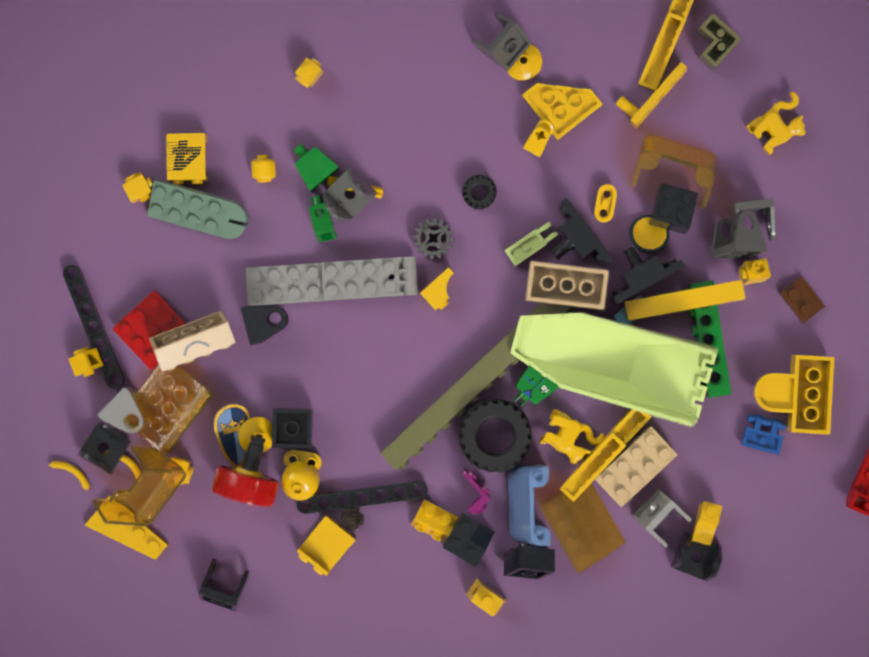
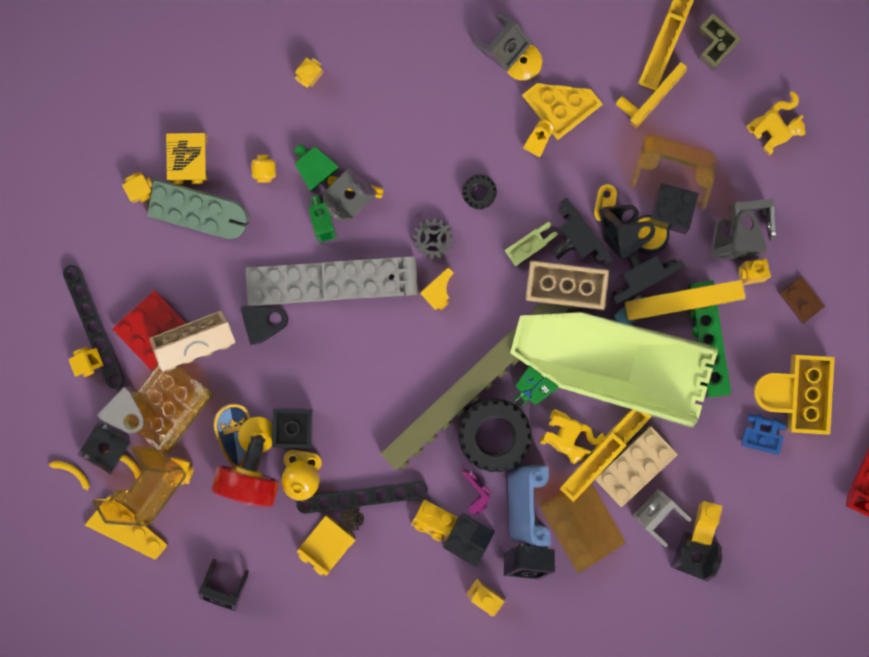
(623, 235): none -> black hose

